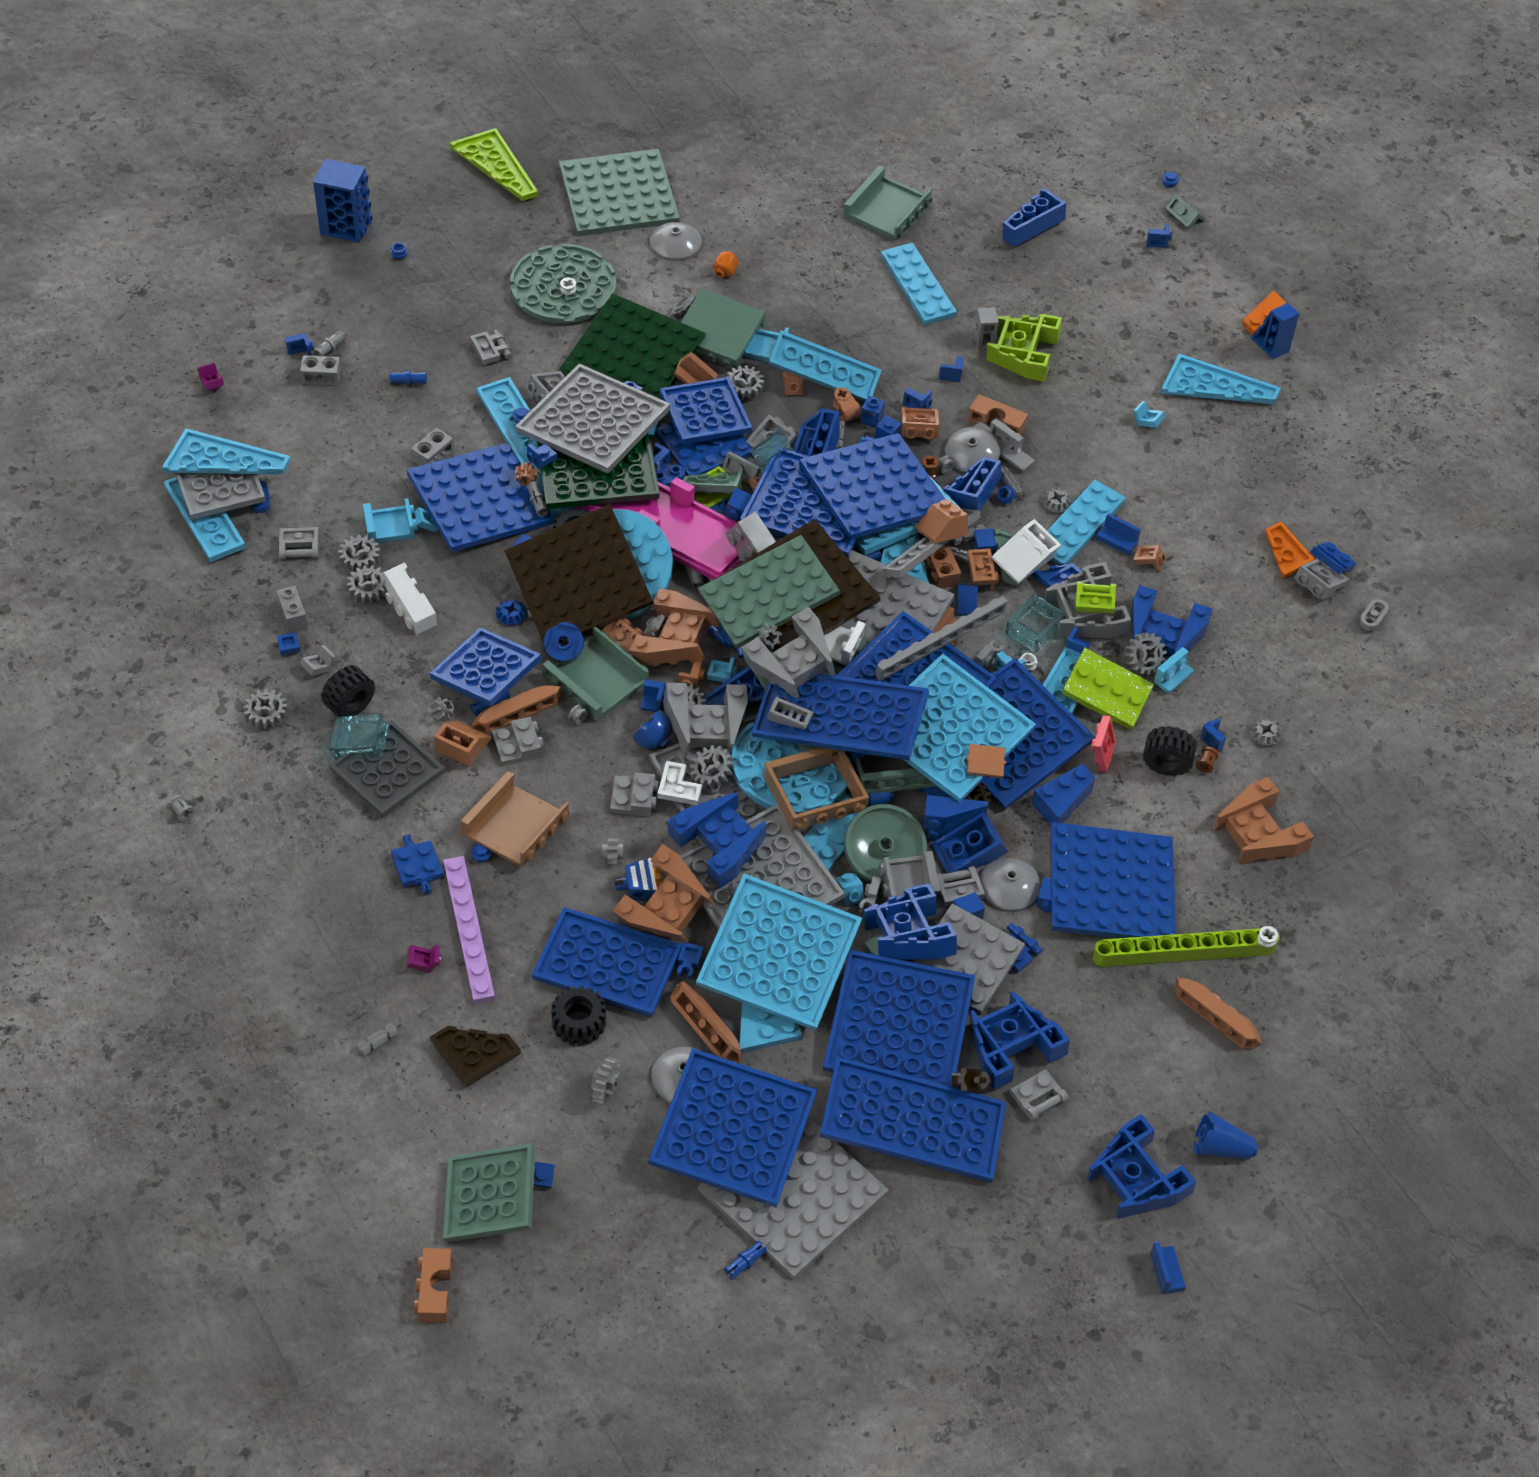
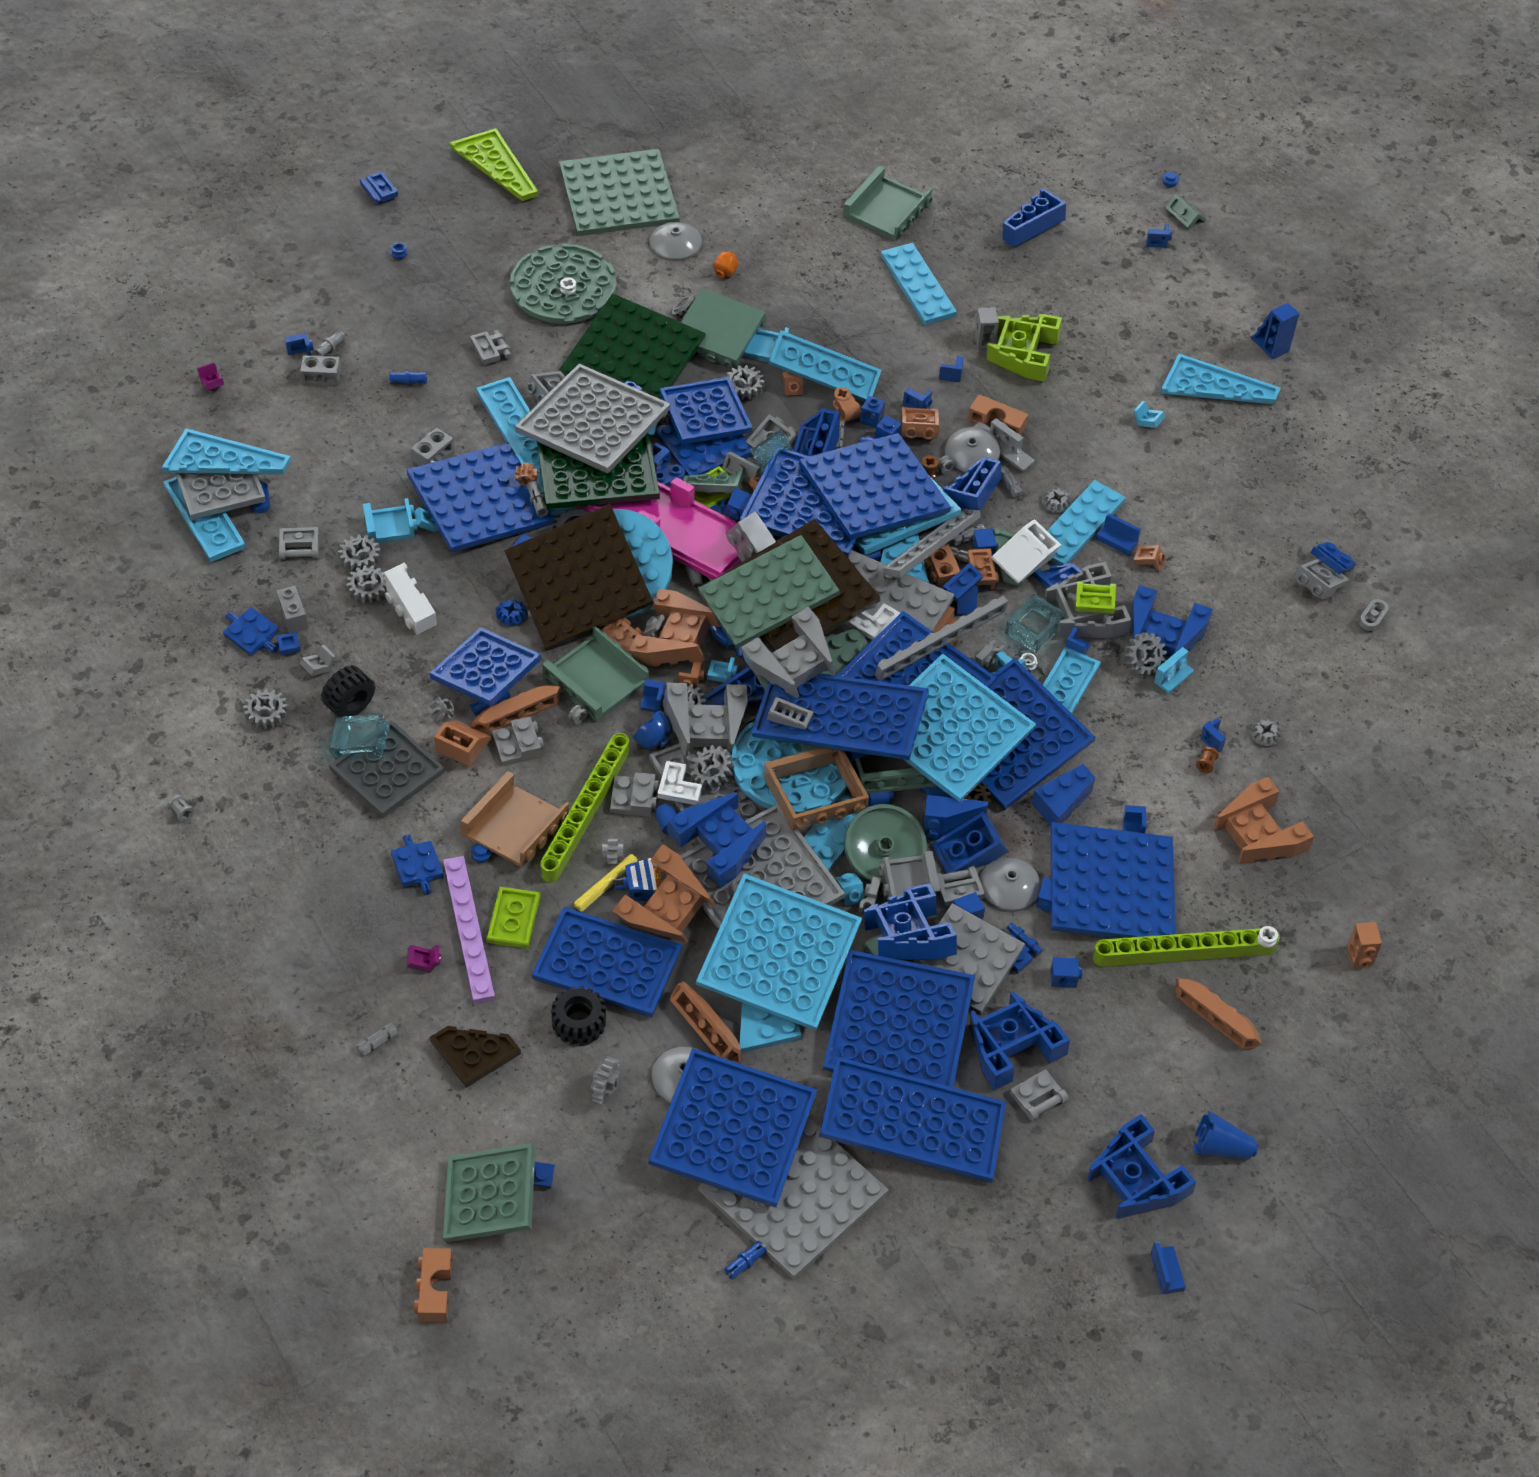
(251, 631): none -> blue plate
(342, 200): blue brick -> none
(379, 187): none -> blue plate
(513, 917): none -> lime tile
(519, 414): blue plate -> none
(540, 456): blue bracket -> none
(559, 632): blue plate -> none
(580, 816): none -> lime beam
(603, 884): none -> light yellow axle
(664, 813): none -> blue brick
(689, 958): blue plate -> none
(692, 370): nougat panel -> none
(773, 639): light grey gear -> none
(844, 642): white bracket -> none
(873, 625): none -> white plate
(943, 522): nougat slope -> none
(963, 581): none -> blue panel
(971, 1080): dark brown hips -> none
(986, 761): nougat piece -> none
(1001, 494): blue plate -> none
(1065, 972): none -> blue brick
(1104, 743): coral plate -> none
(1107, 688): lime plate -> none
(1134, 819): none -> blue panel
(1169, 751): black tyre -> none
(1257, 316): orange wing -> none
(1287, 549): orange wing -> none
(1364, 944): none -> nougat brick

